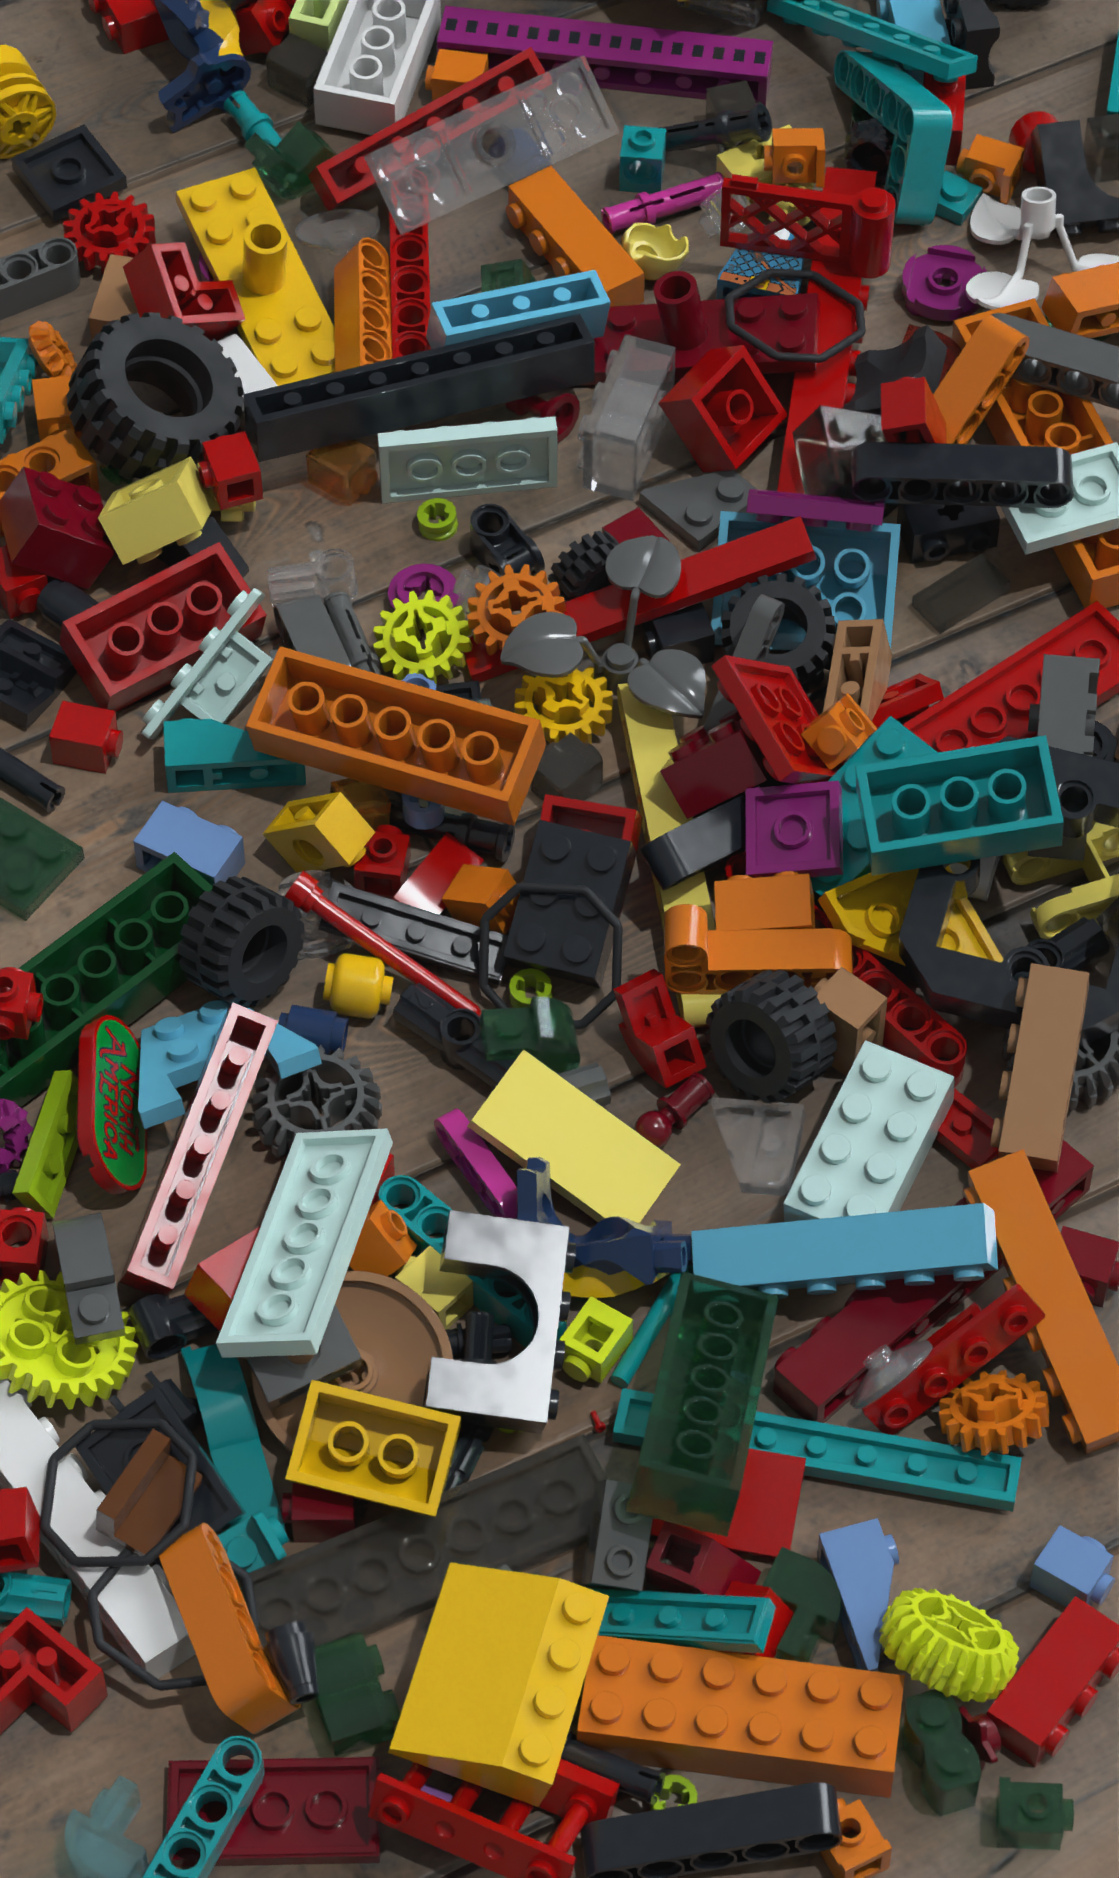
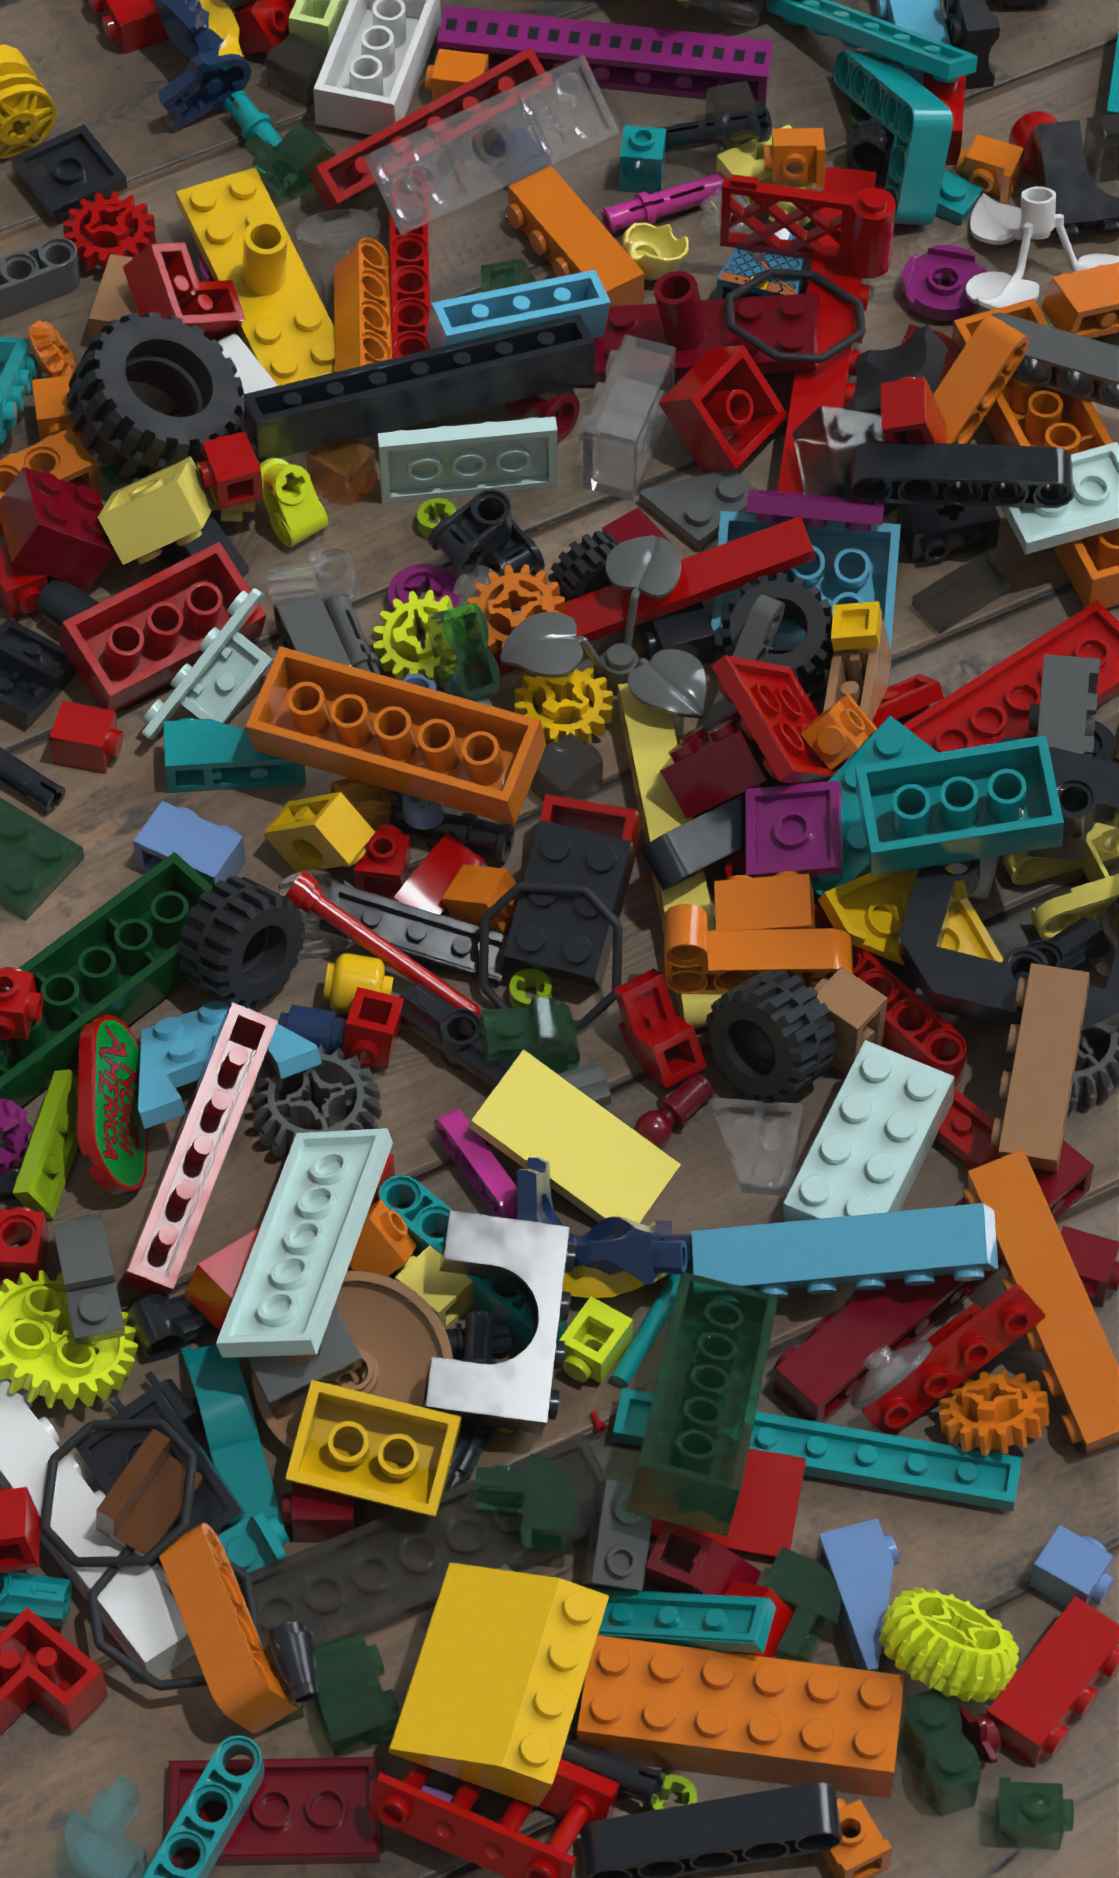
(291, 501): none -> neon yellow piece
(372, 1027): none -> red brick
(461, 642): none -> clear green brick
(469, 537): none -> black piece
(541, 1494): none -> clear green brick
(856, 626): none -> yellow plate

